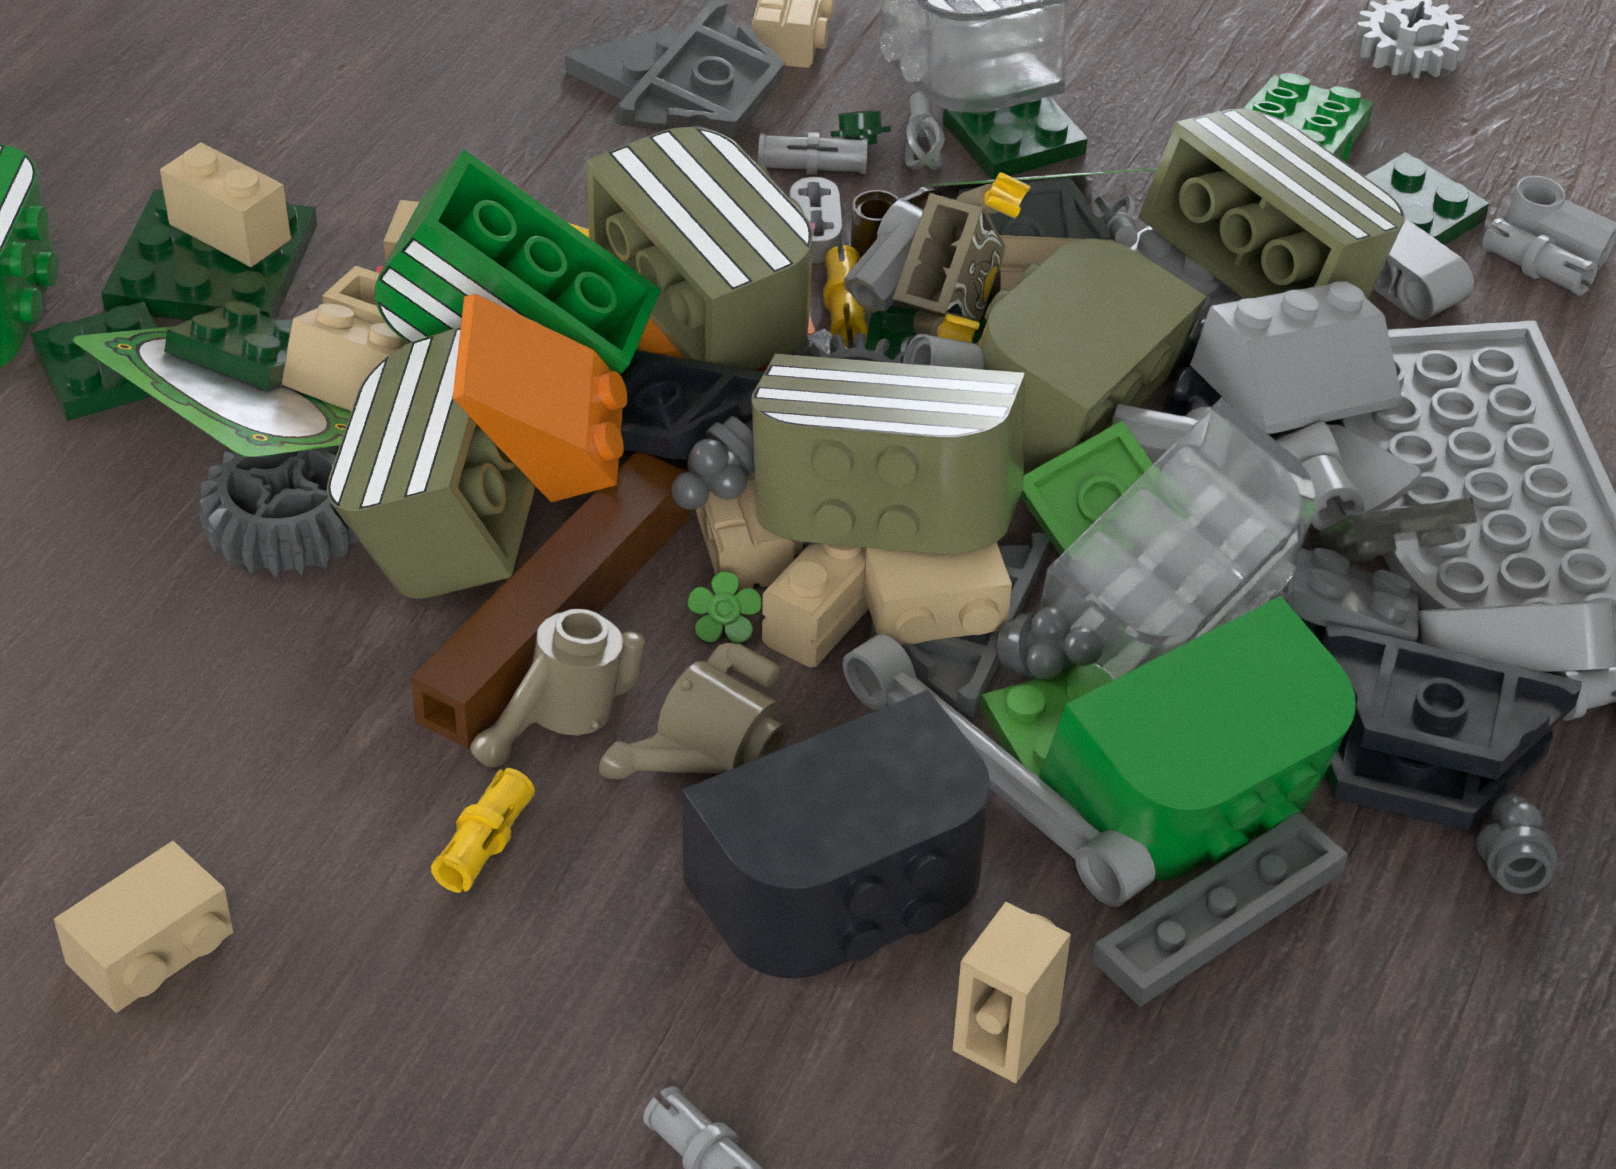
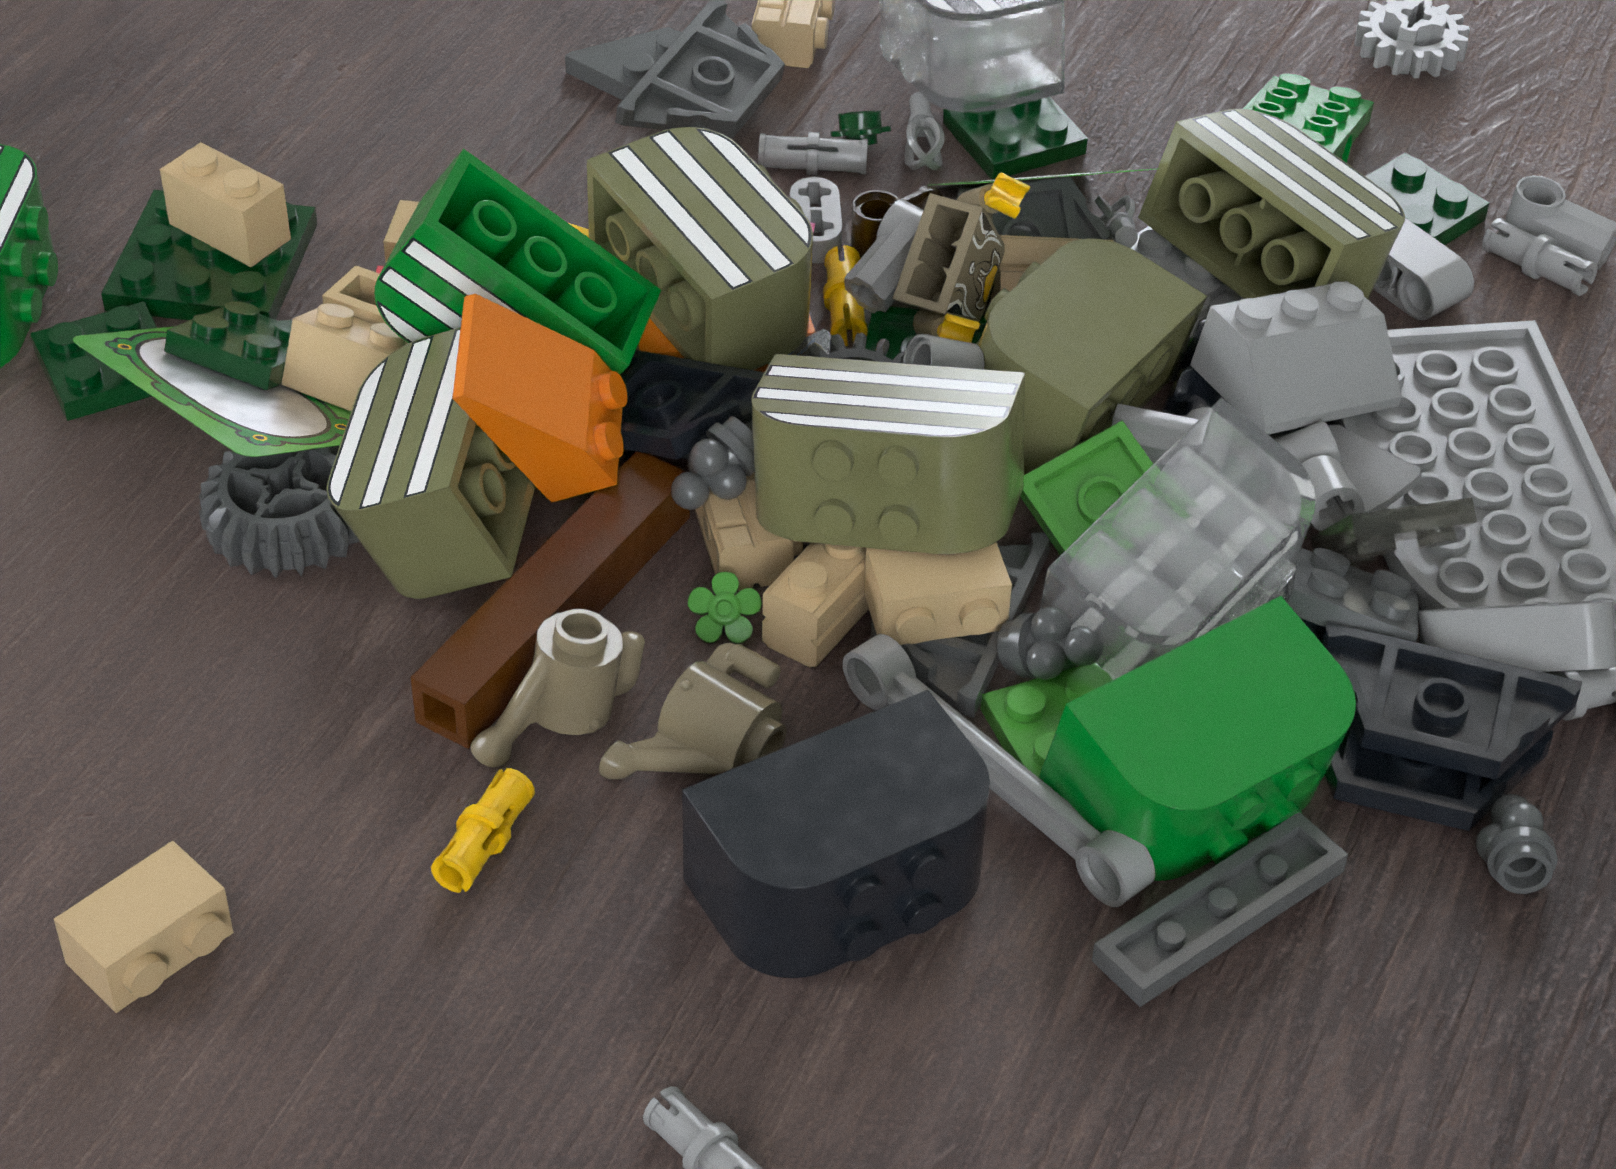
(1010, 991): tan brick -> none

